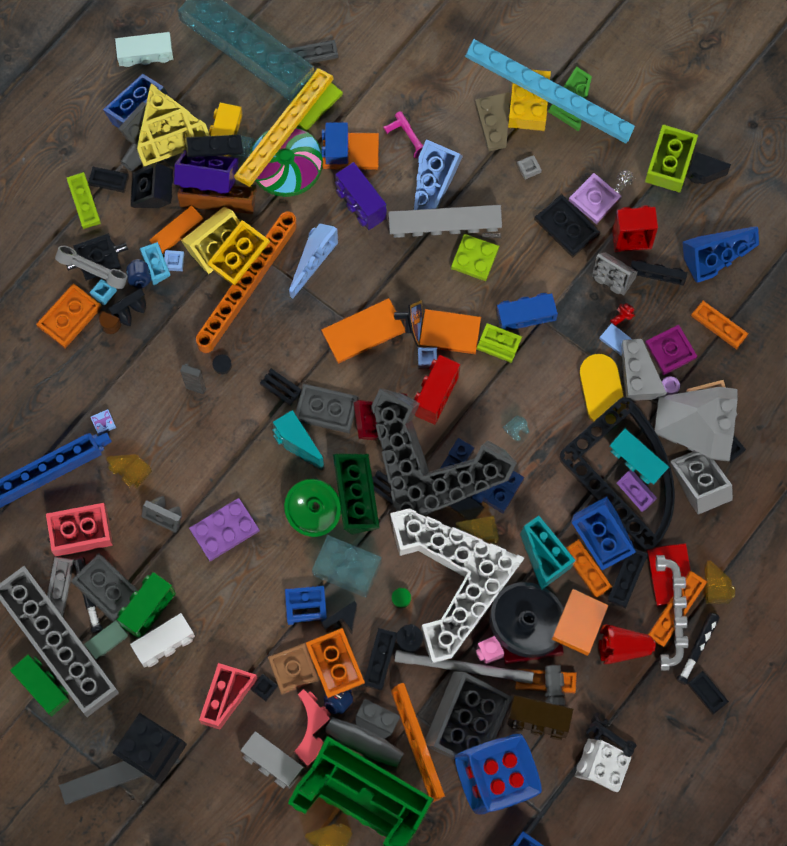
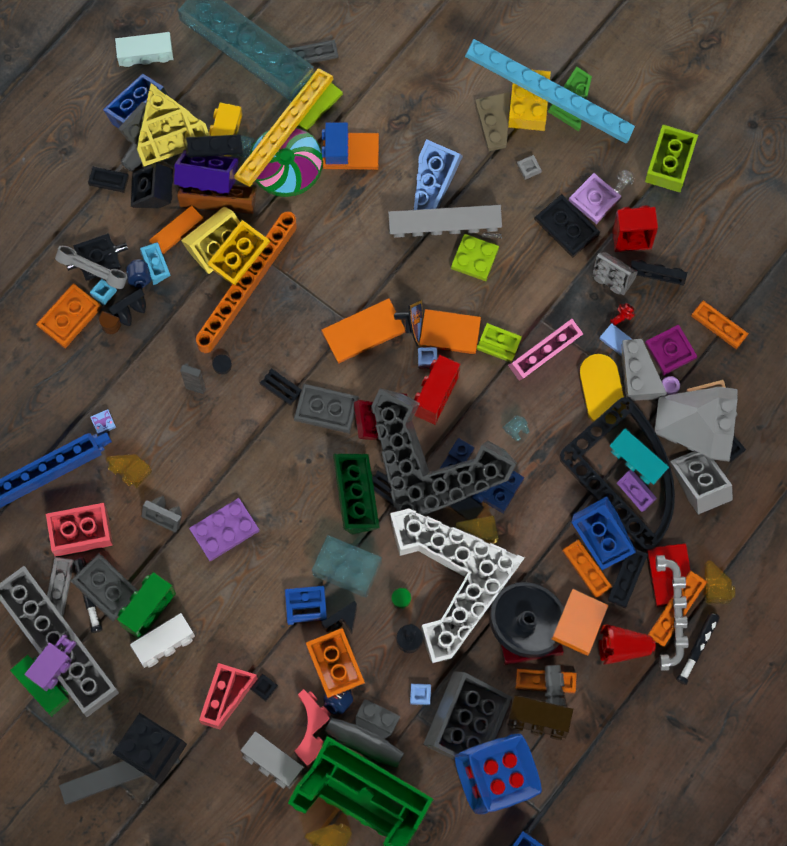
(51, 664): none -> medium lavender brick
(83, 200): lime plate -> none
(106, 640): sand green tile -> none
(174, 260): light blue tile -> none
(293, 668): medium nougat tile -> none
(295, 439): teal slope -> none
(304, 515): green dish -> none
(318, 247): light blue wedge -> none
(360, 196): dark purple brick -> none
(380, 659): black plate -> none
(402, 121): dark pink piece -> none
(417, 742): orange tile -> none
(420, 694): none -> light blue tile
(489, 650): bright pink brick -> none
(516, 675): light grey piece -> none
(526, 312): blue brick -> none
(545, 349): none -> bright pink brick
(545, 552): teal wedge -> none
(599, 729): black bar -> none
(603, 764): white bracket -> none
(706, 169): black slope -> none
(707, 692): black tile -> none
(712, 252): blue wedge -> none

